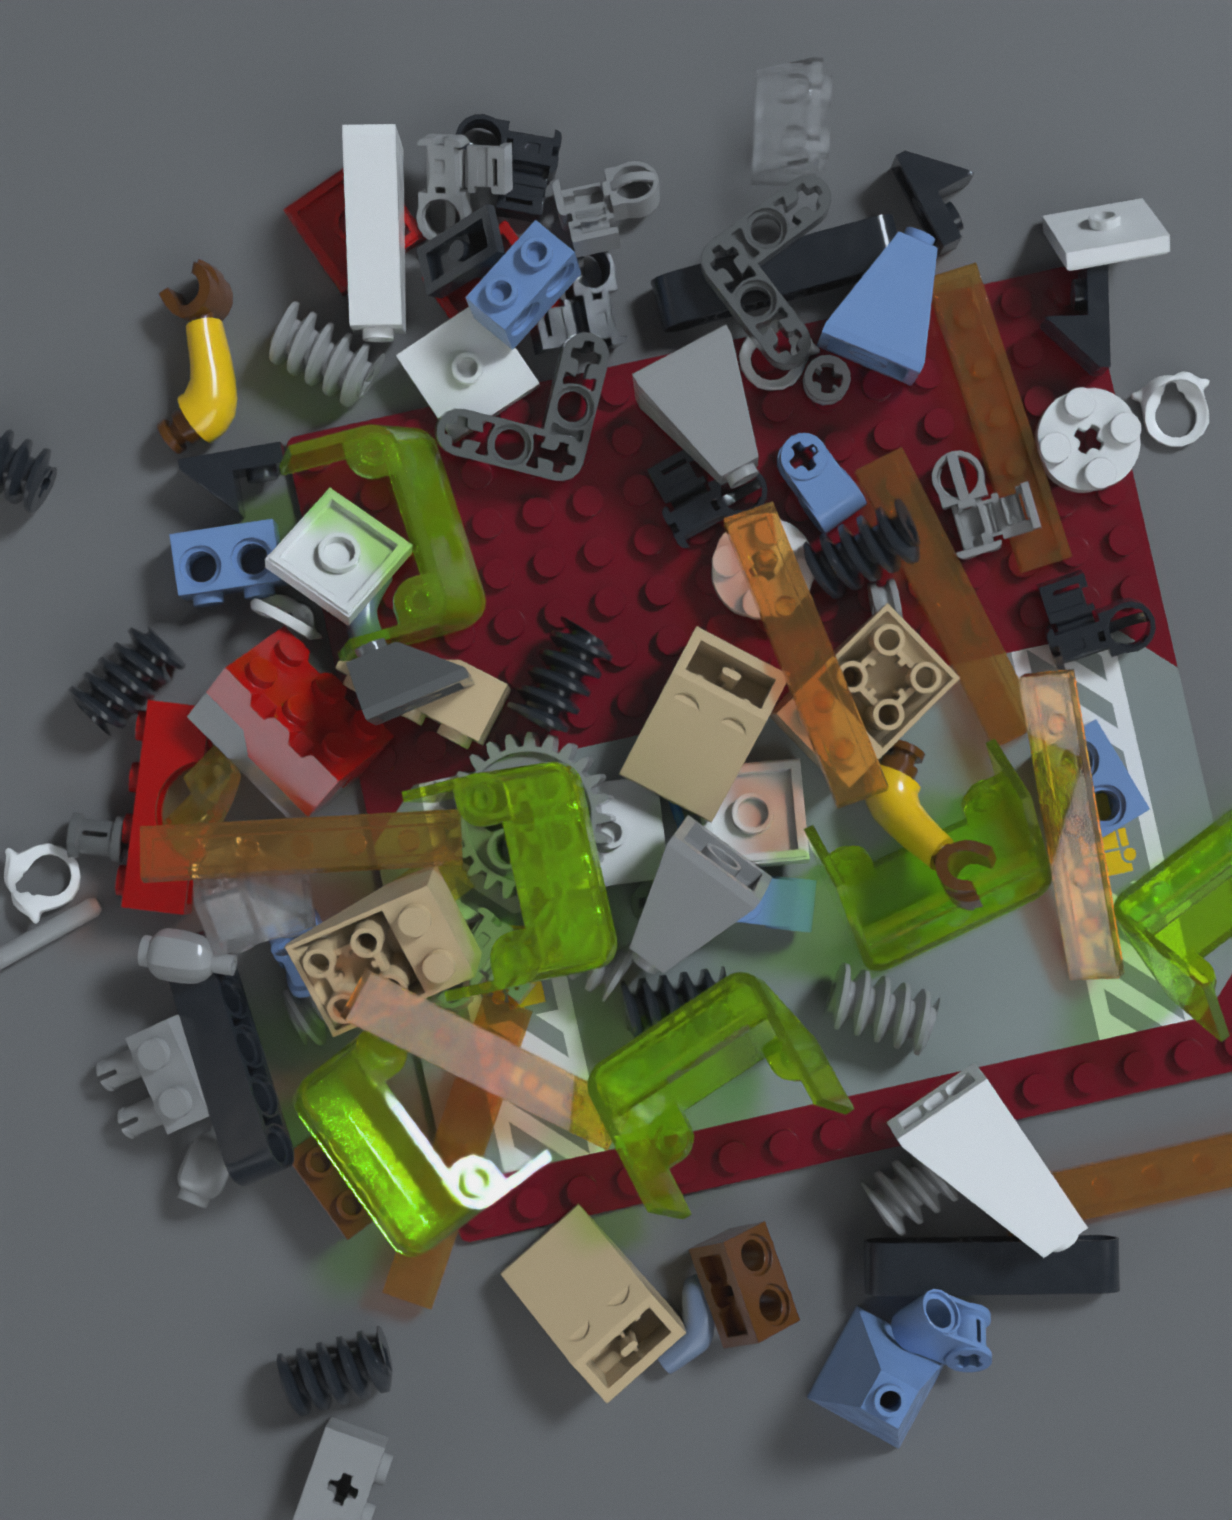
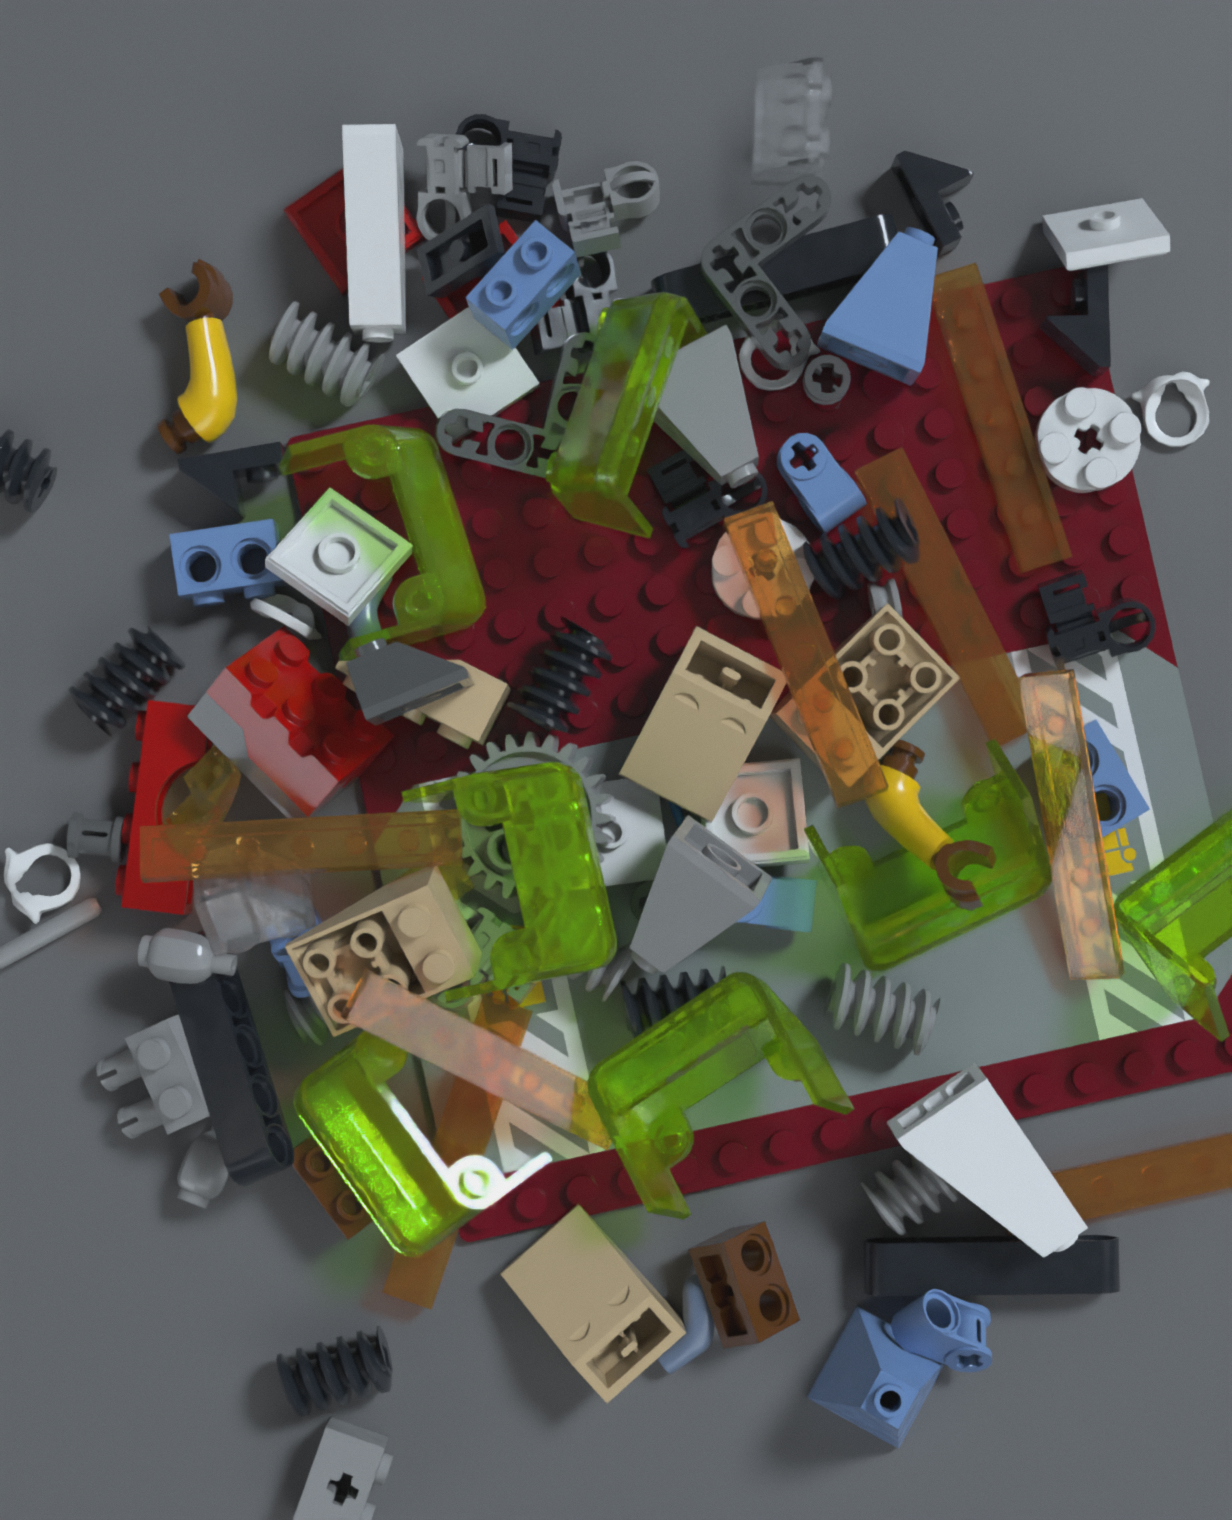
(618, 408): none -> clear neon green windscreen
(986, 517): light grey piece -> none

